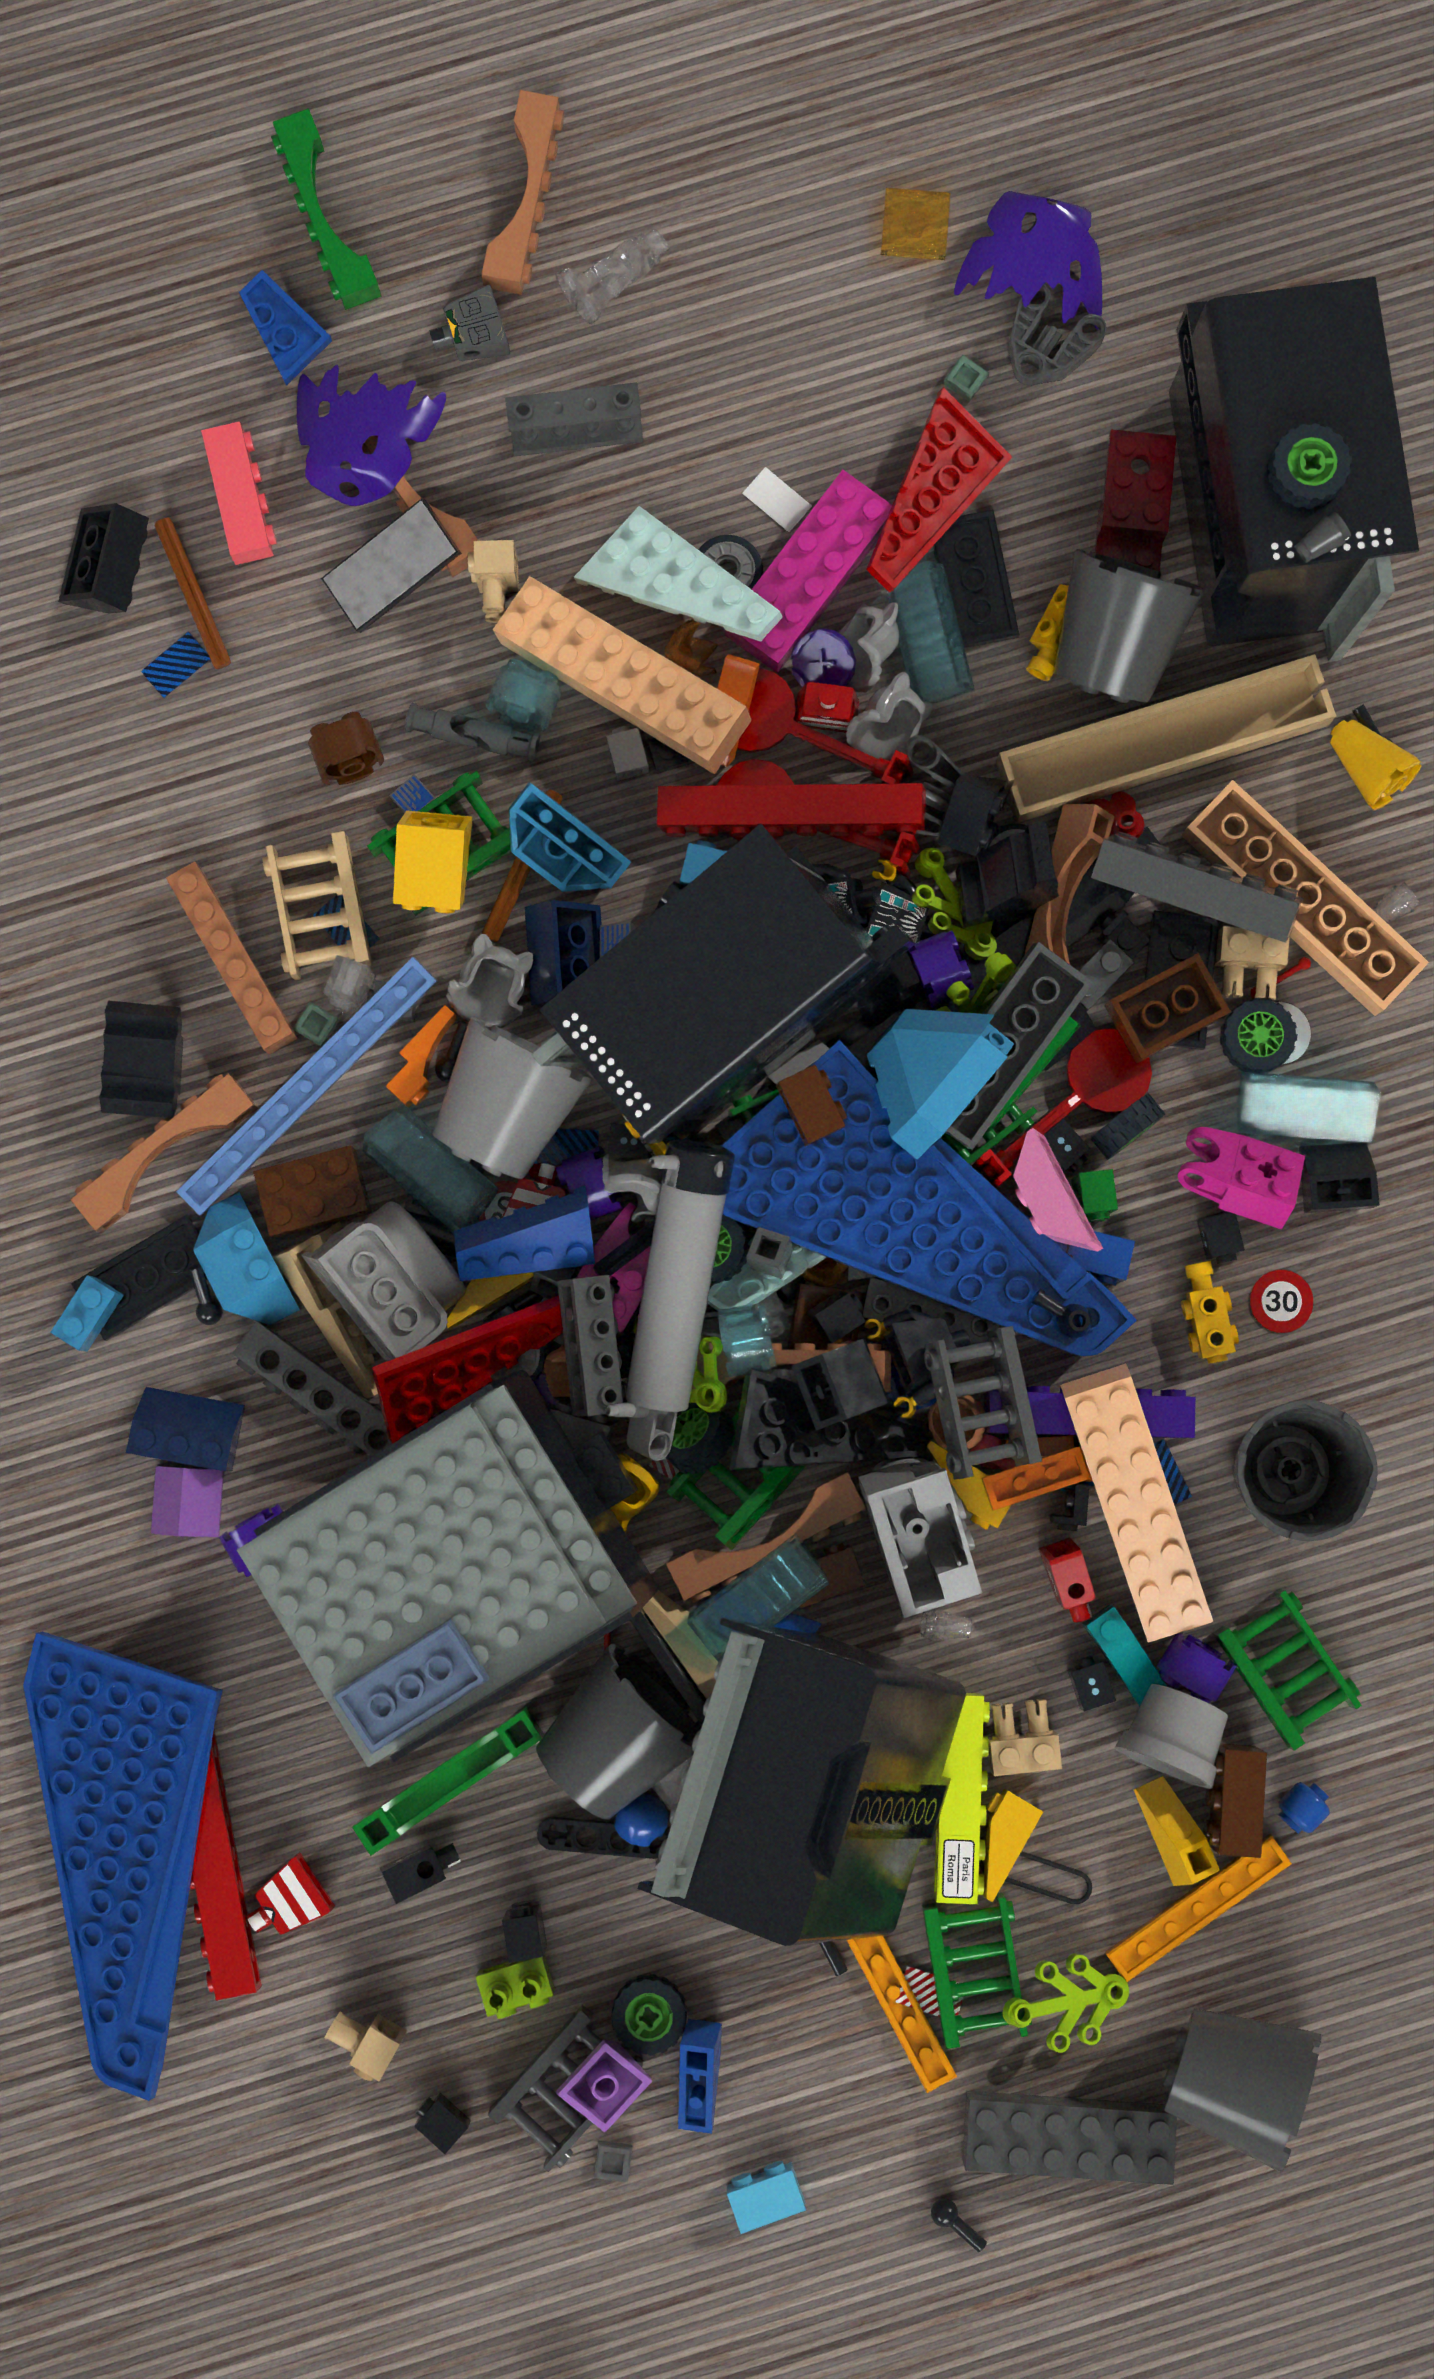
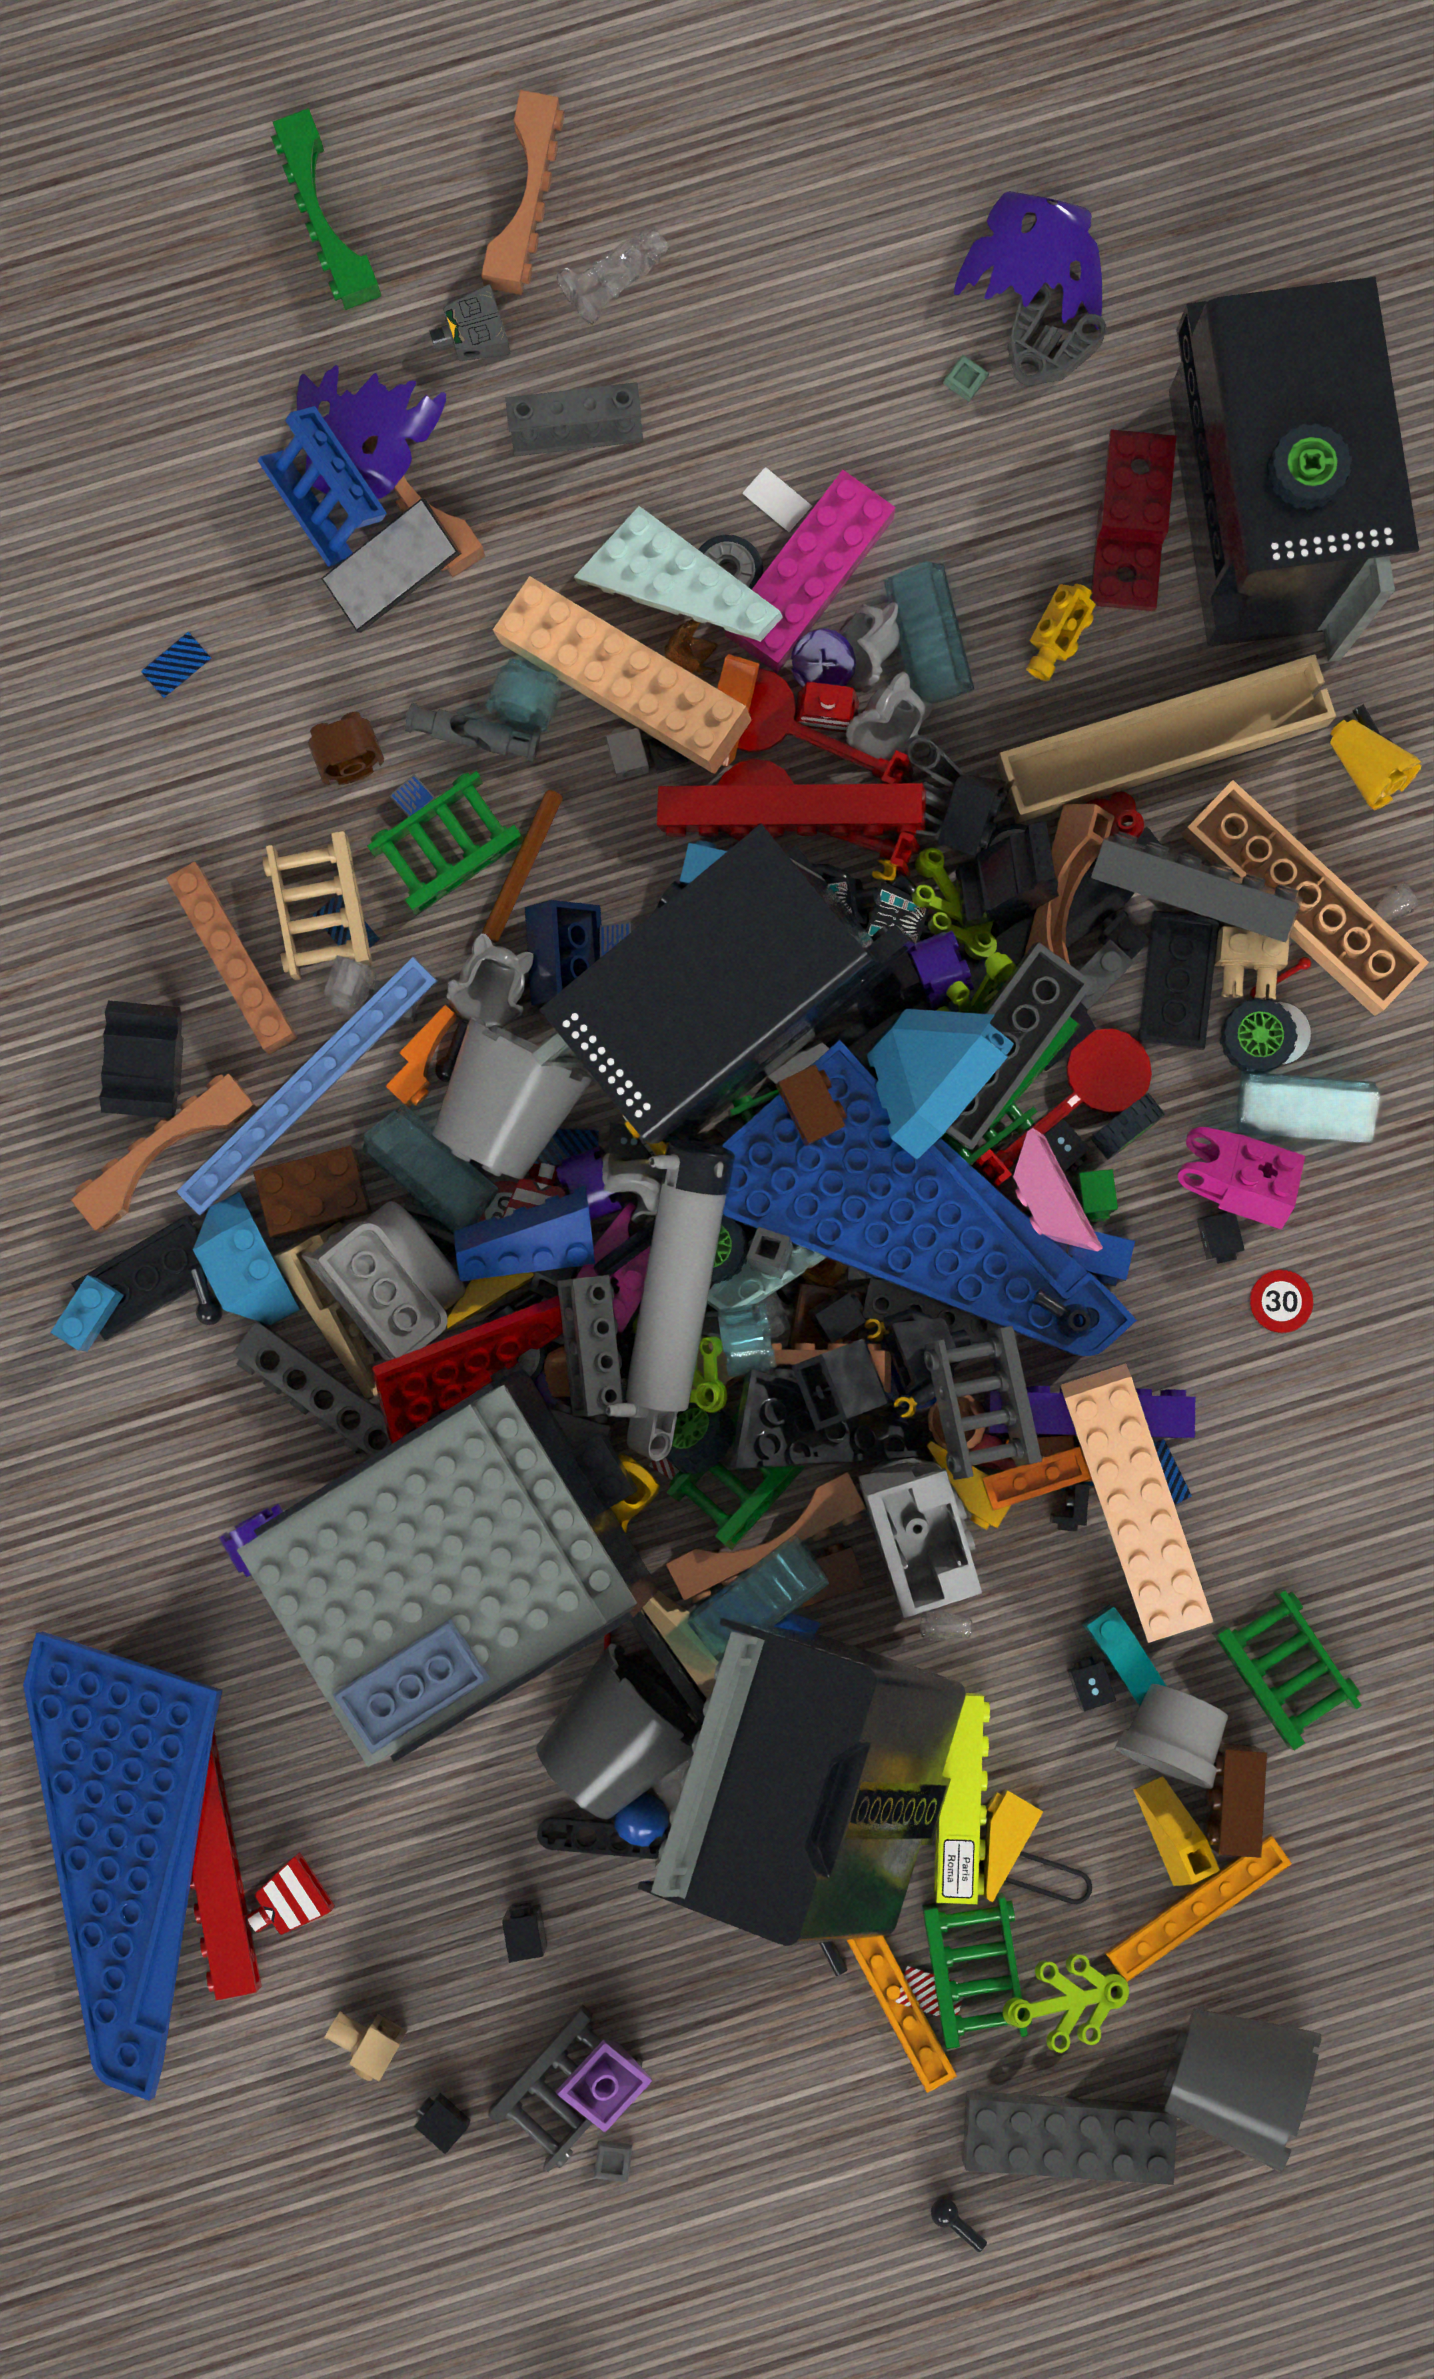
(104, 558): black slope -> none
(186, 1429): dark blue slope -> none
(187, 1501): medium lavender slope -> none
(192, 593): dark orange axle -> none
(238, 494): coral brick -> none
(284, 326): blue wing -> none
(315, 1024): sand green tile -> none
(340, 474): none -> blue fence
(402, 1873): black torso -> none
(431, 861): yellow slope -> none
(448, 1781): green arch -> none
(496, 573): tan brick -> none
(515, 1985): lime brick -> none
(561, 844): dark azure wedge -> none
(649, 2014): black wheel -> none
(699, 2075): blue slope -> none
(765, 2196): medium azure brick -> none
(915, 223): clear yellow plate -> none
(943, 478): red wing -> none
(978, 579): black tile -> none
(1027, 1752): tan brick -> none
(1065, 1567): red torso -> none
(1121, 626): dark grey cone -> none
(1167, 1008): reddish brown brick -> none
(1195, 1667): dark purple brick -> none
(1205, 1322): yellow brick -> none
(1304, 1807): blue head -> none
(1323, 537): dark grey cone -> none
(1329, 1476): dark grey cone -> none
(1338, 1178): black slope -> none

